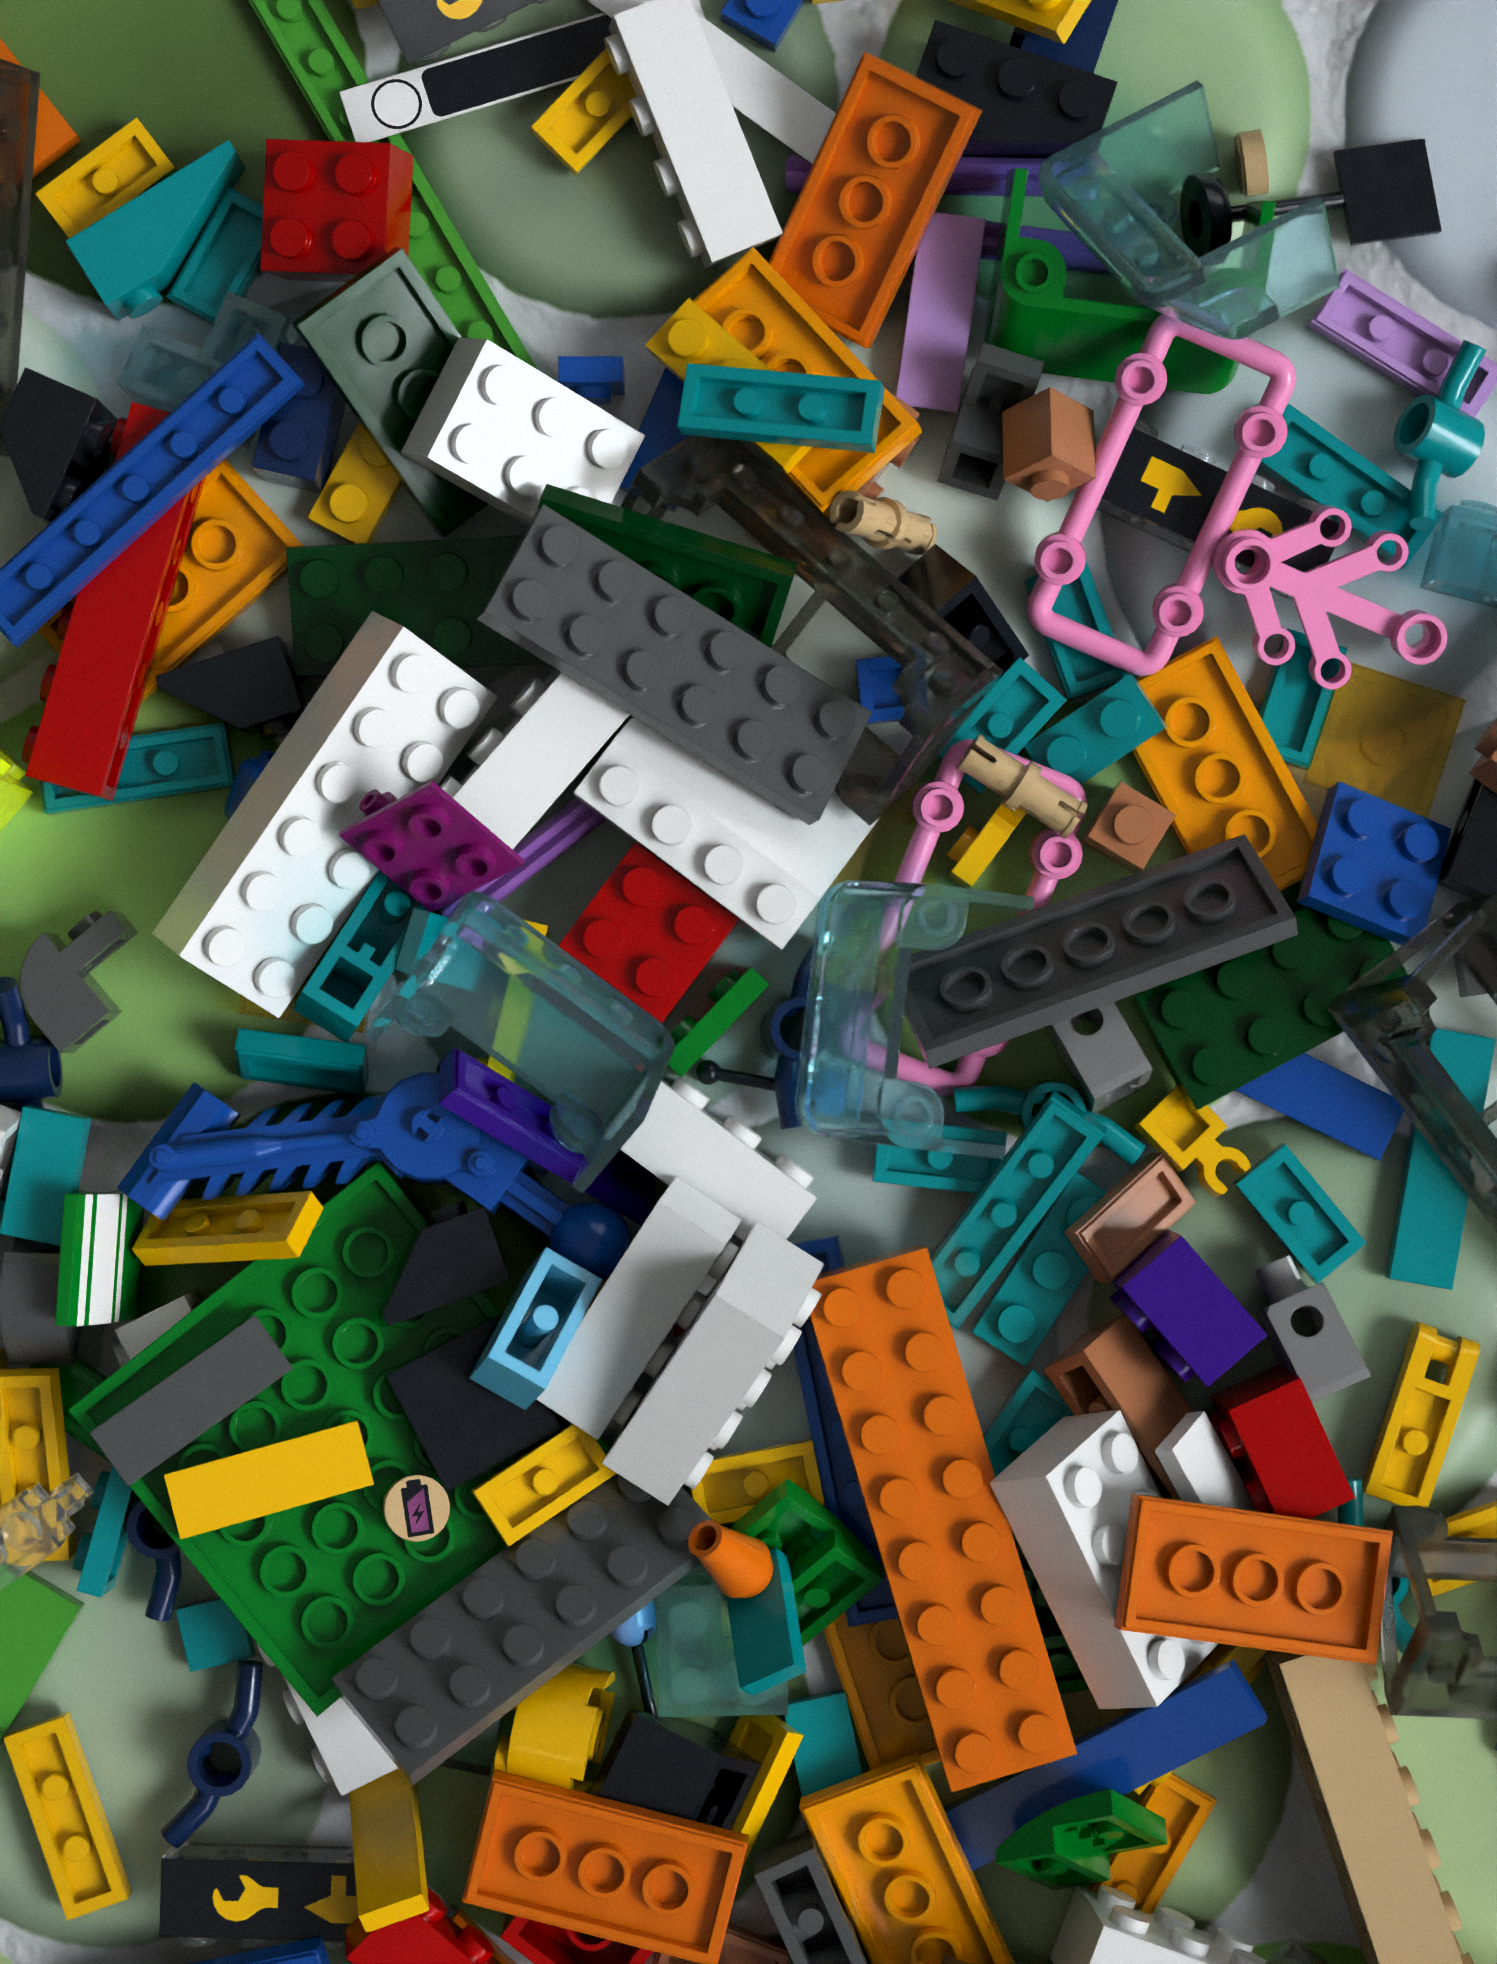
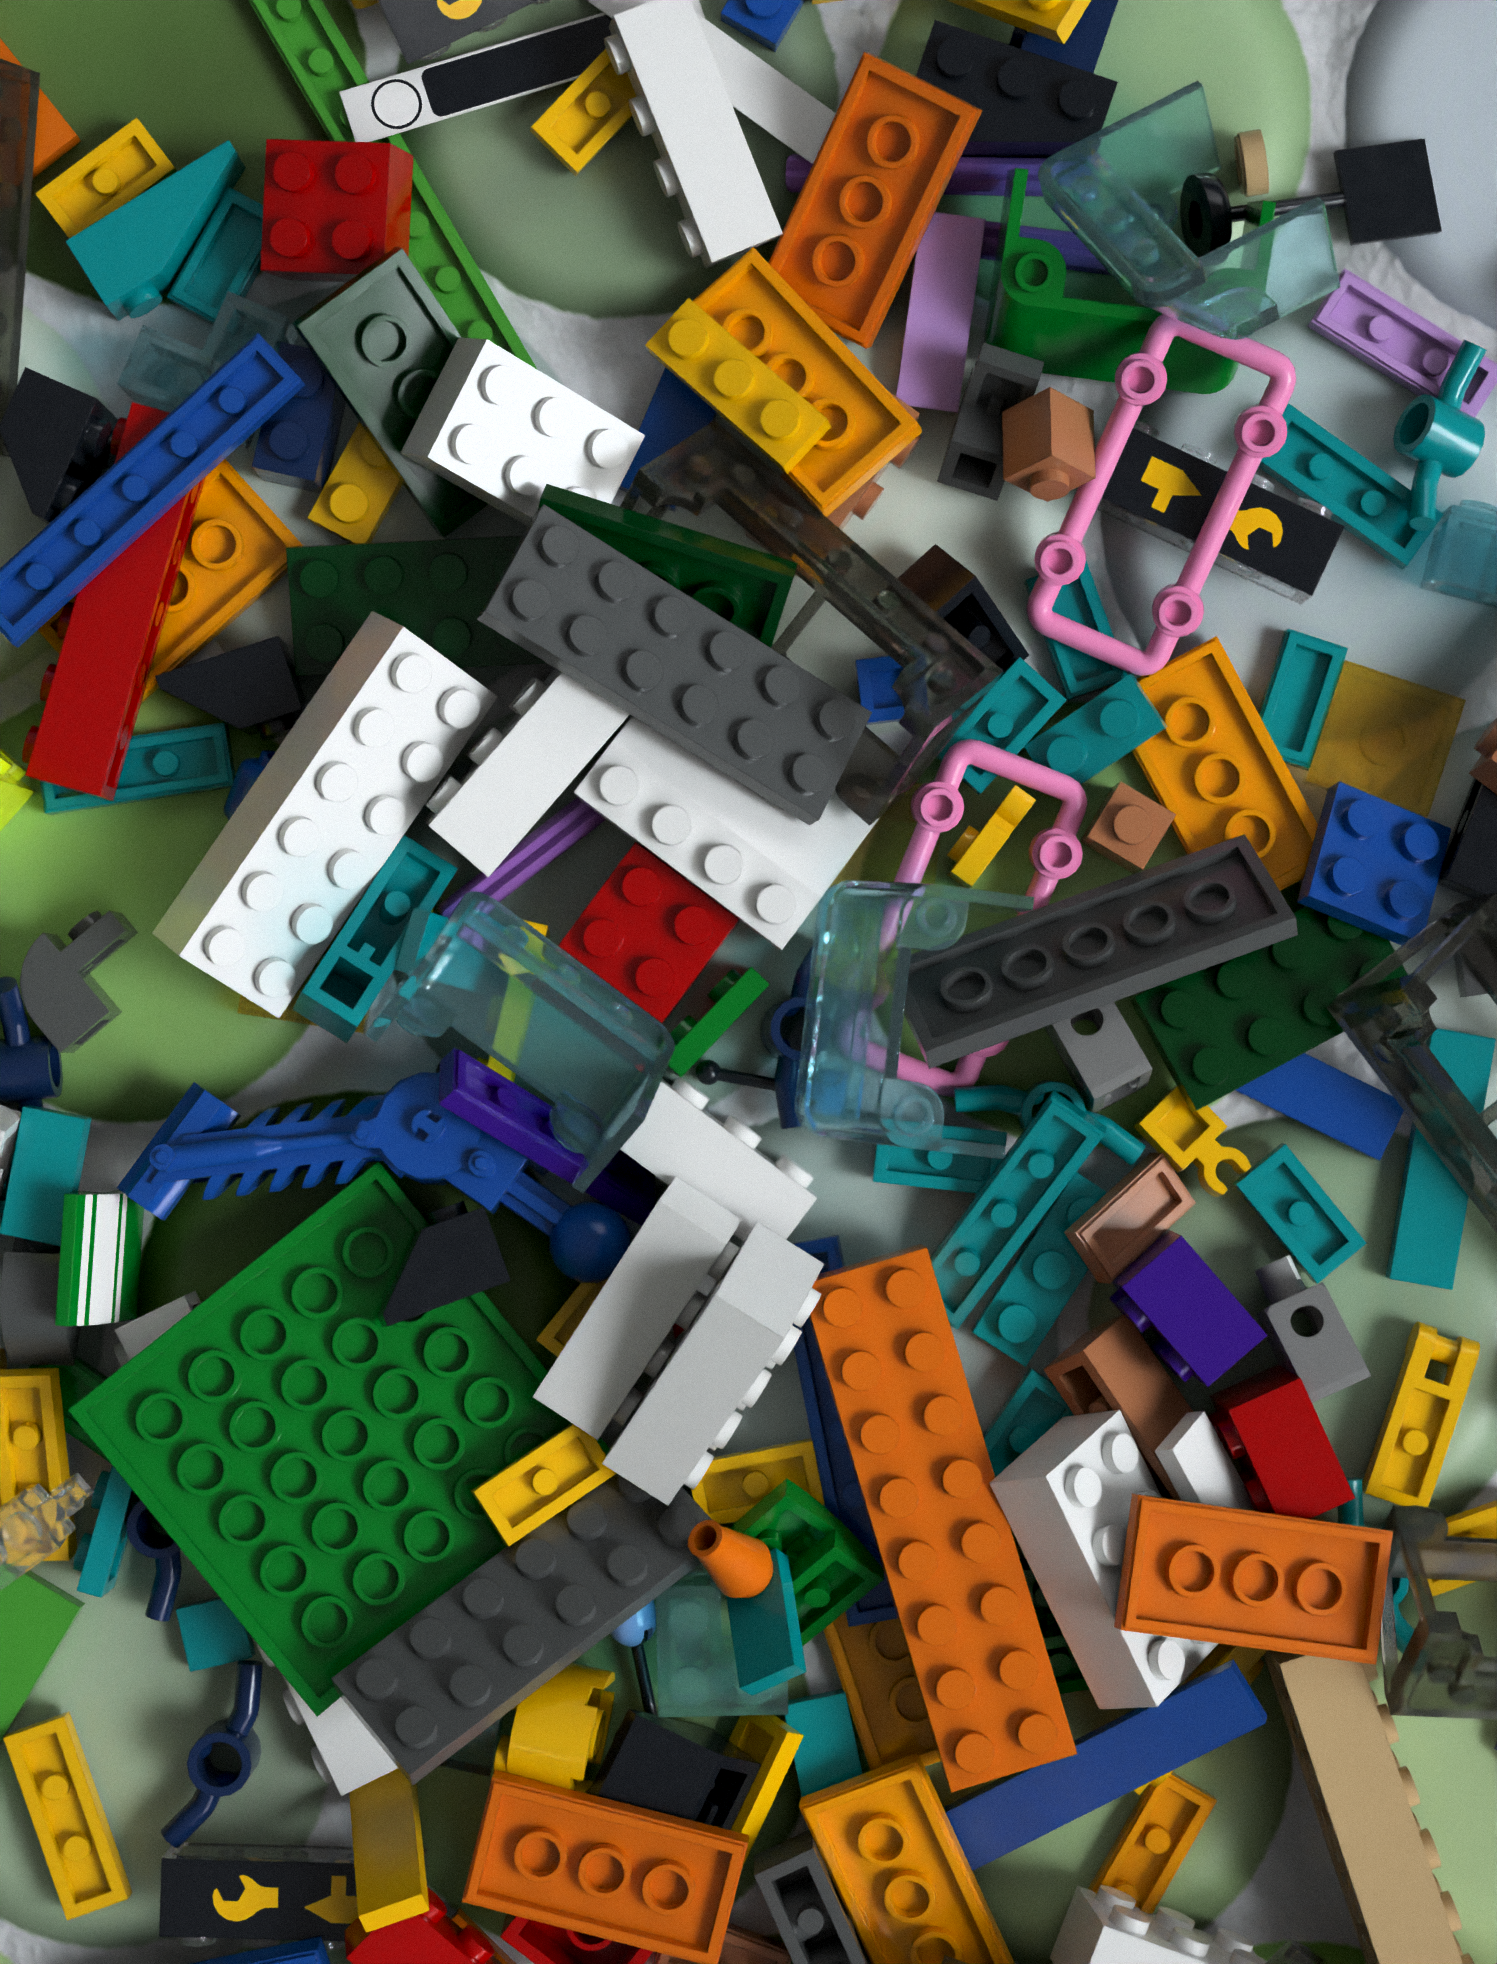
(191, 1400): dark grey tile -> none
(230, 1229): yellow plate -> none
(268, 1479): yellow tile -> none
(302, 1061): teal tile -> none
(416, 1507): tile -> none
(429, 844): magenta hinge -> none
(459, 1420): black tile -> none
(536, 1329): medium azure brick -> none
(593, 376): blue plate -> none
(781, 407): teal plate -> none
(883, 523): tan pin -> none
(1022, 786): tan pin -> none
(1075, 1839): green slope -> none
(1319, 592): bright pink plant -> none

